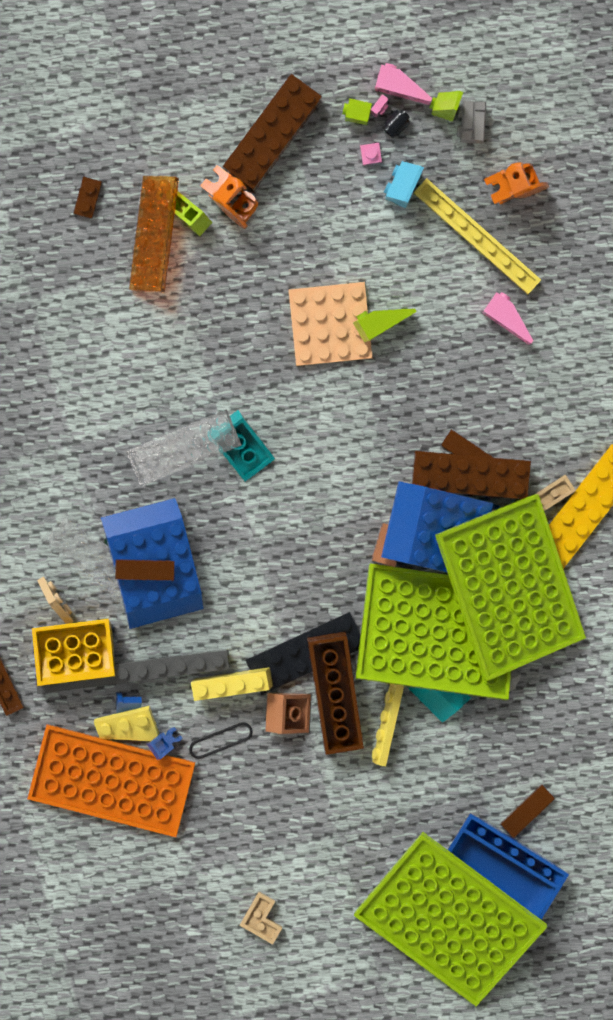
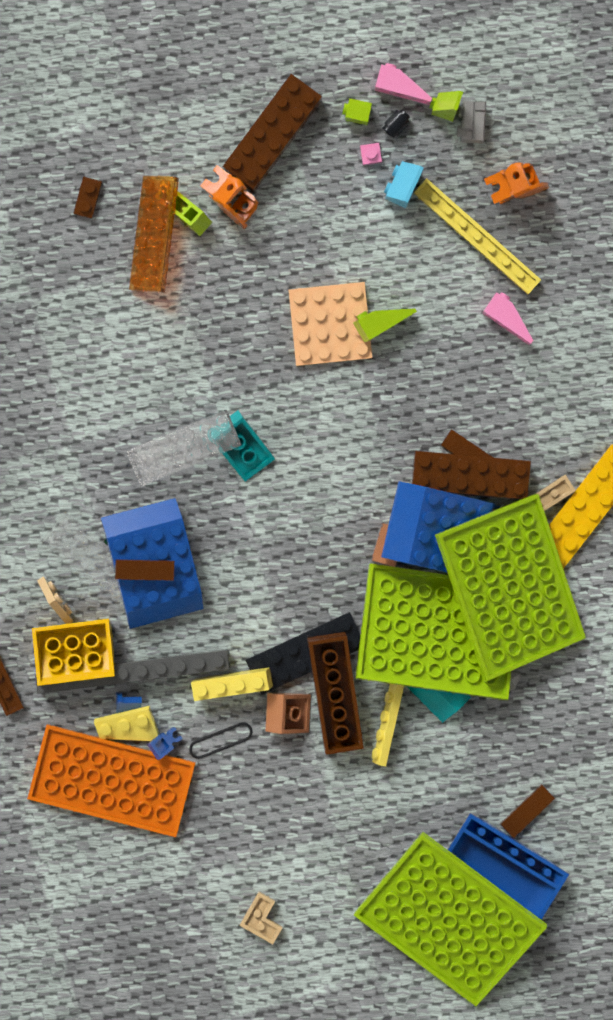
(380, 106): bright pink plate -> none

